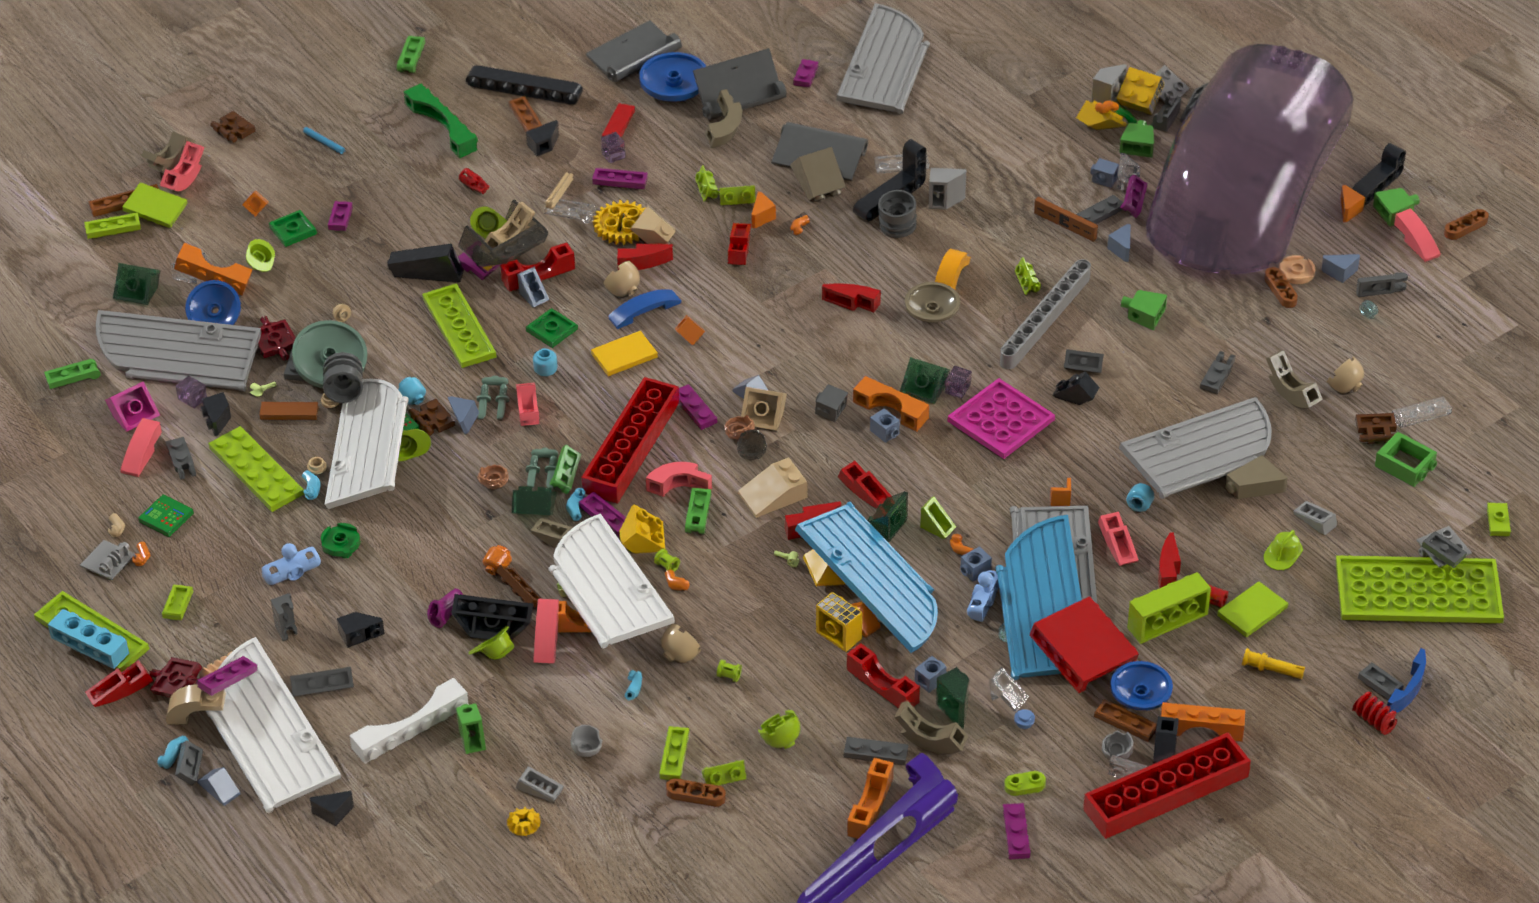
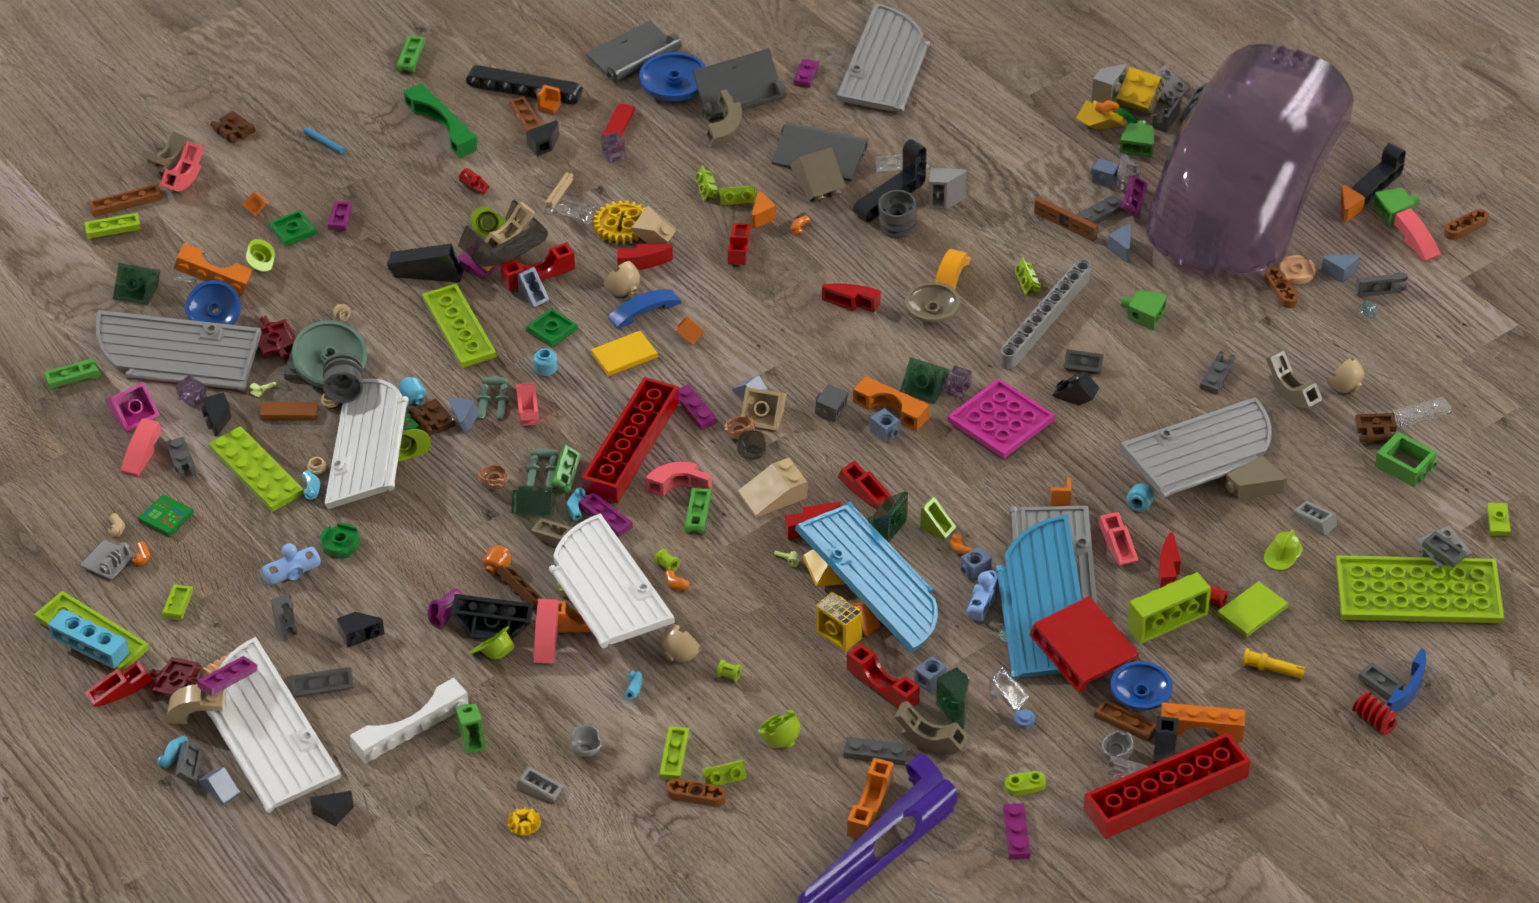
(155, 205): lime tile -> none
(548, 99): none -> orange panel
(620, 178): magenta plate -> none
(642, 531): yellow slope -> none

